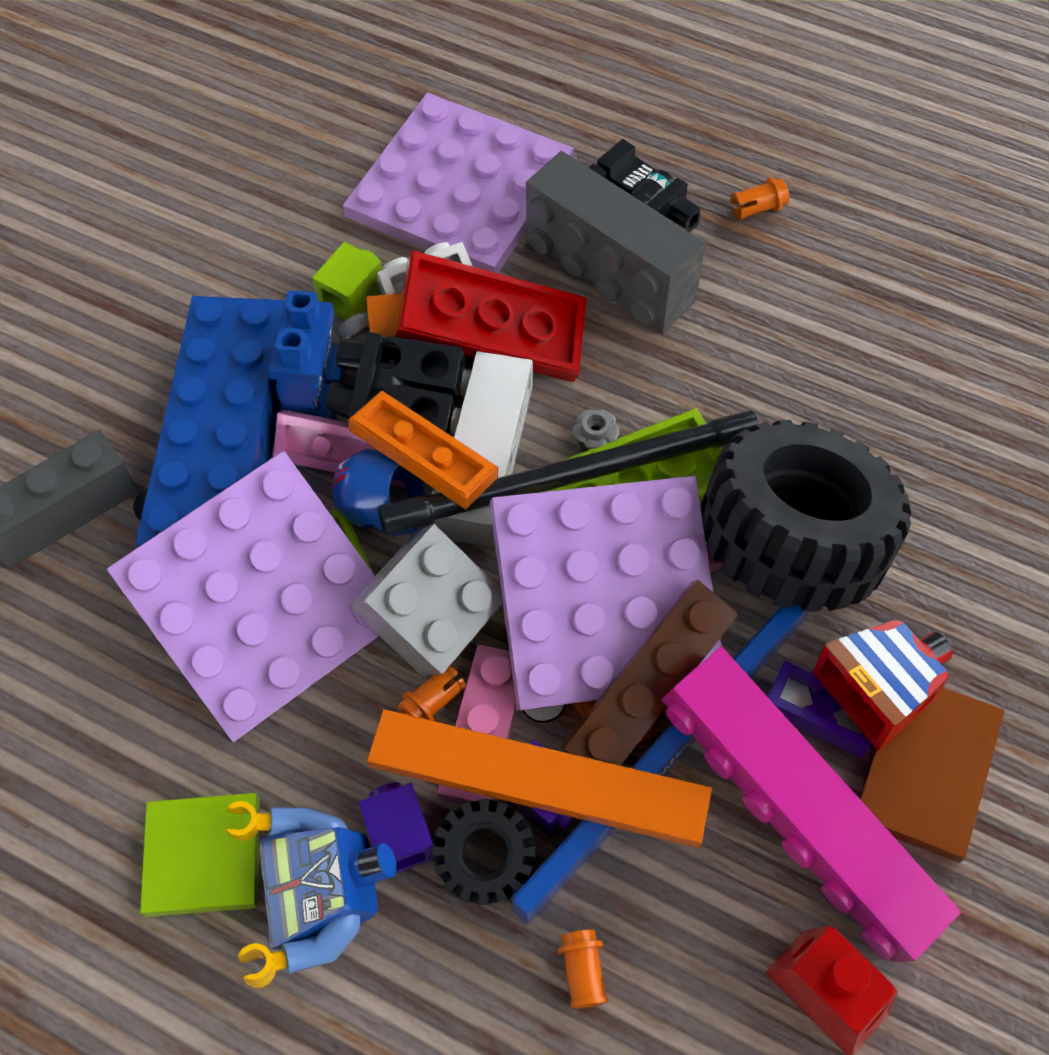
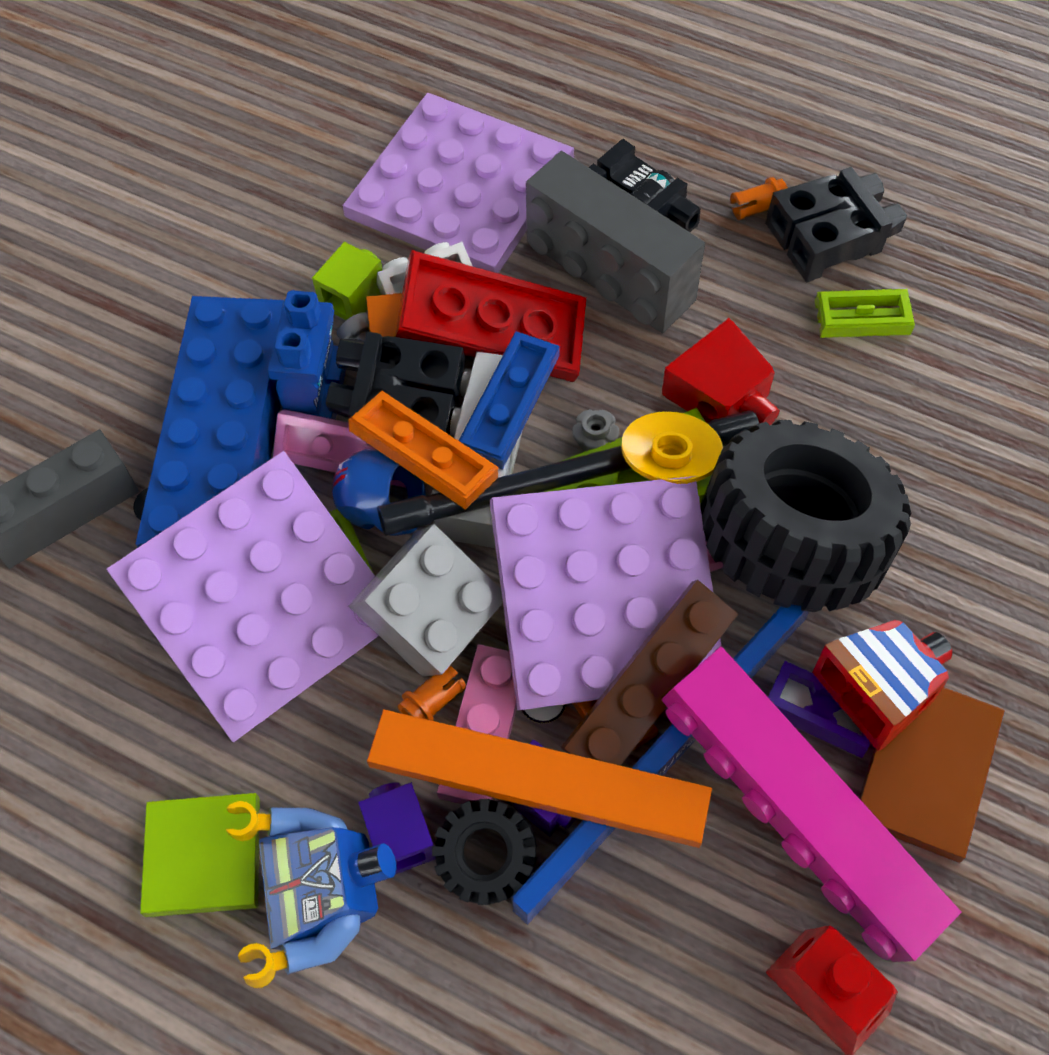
(510, 397): none -> blue tile
(583, 968): orange pin -> none
(671, 447): none -> yellow dish
(722, 377): none -> red torso
(832, 221): none -> black hips
(865, 319): none -> lime tile

